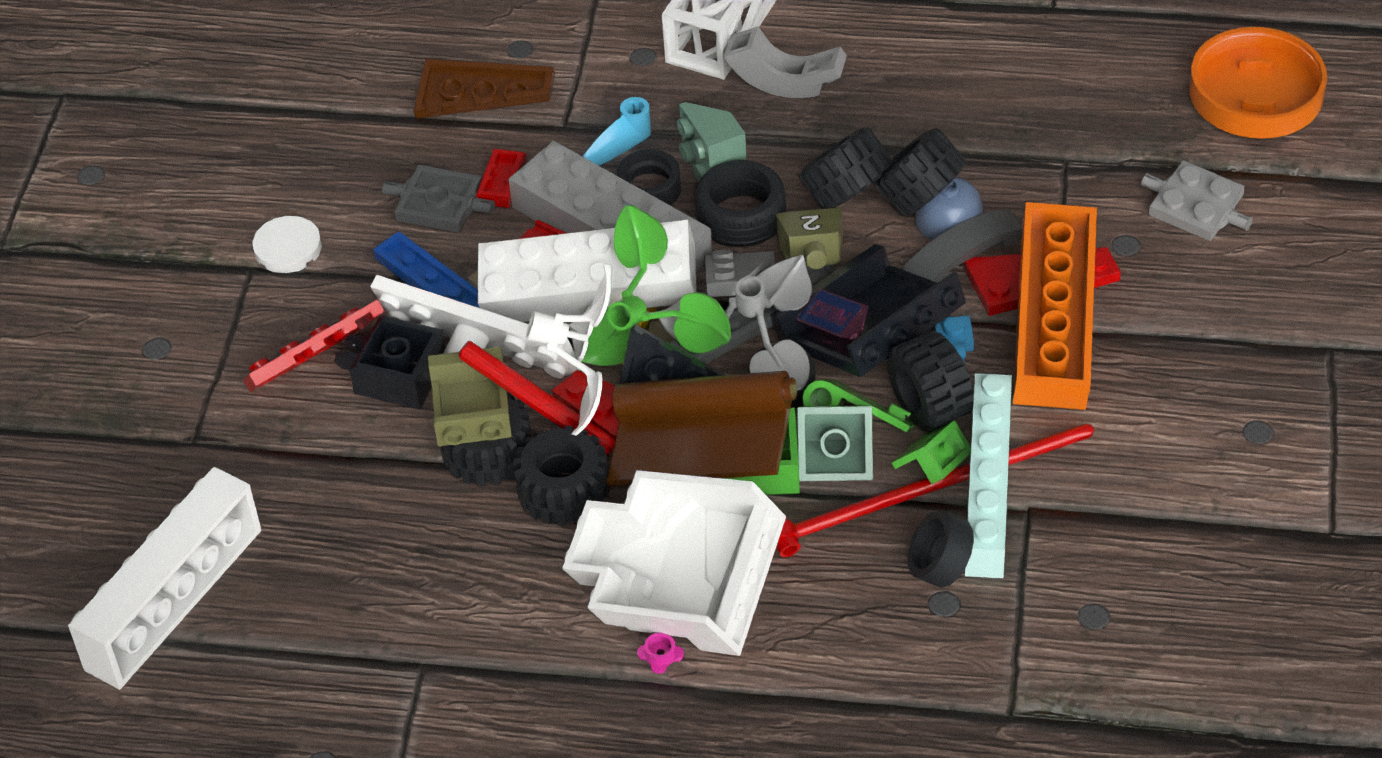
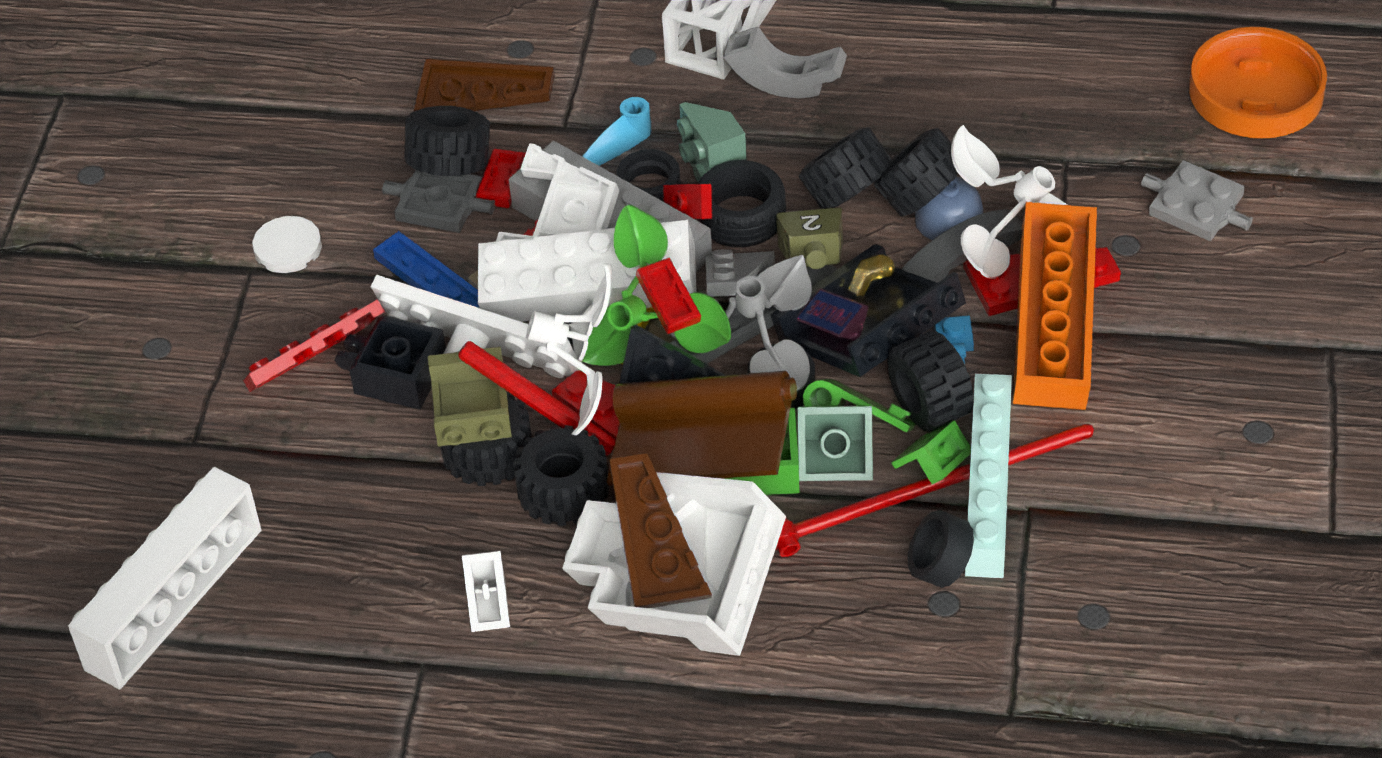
(446, 140): none -> black tyre
(486, 591): none -> white slope
(575, 200): none -> white wing
(656, 552): none -> reddish brown wing
(656, 644): dark pink plate -> none
(668, 295): none -> red plate
(690, 199): none -> red plate
(869, 270): none -> clear yellow arm
(979, 165): none -> white plant

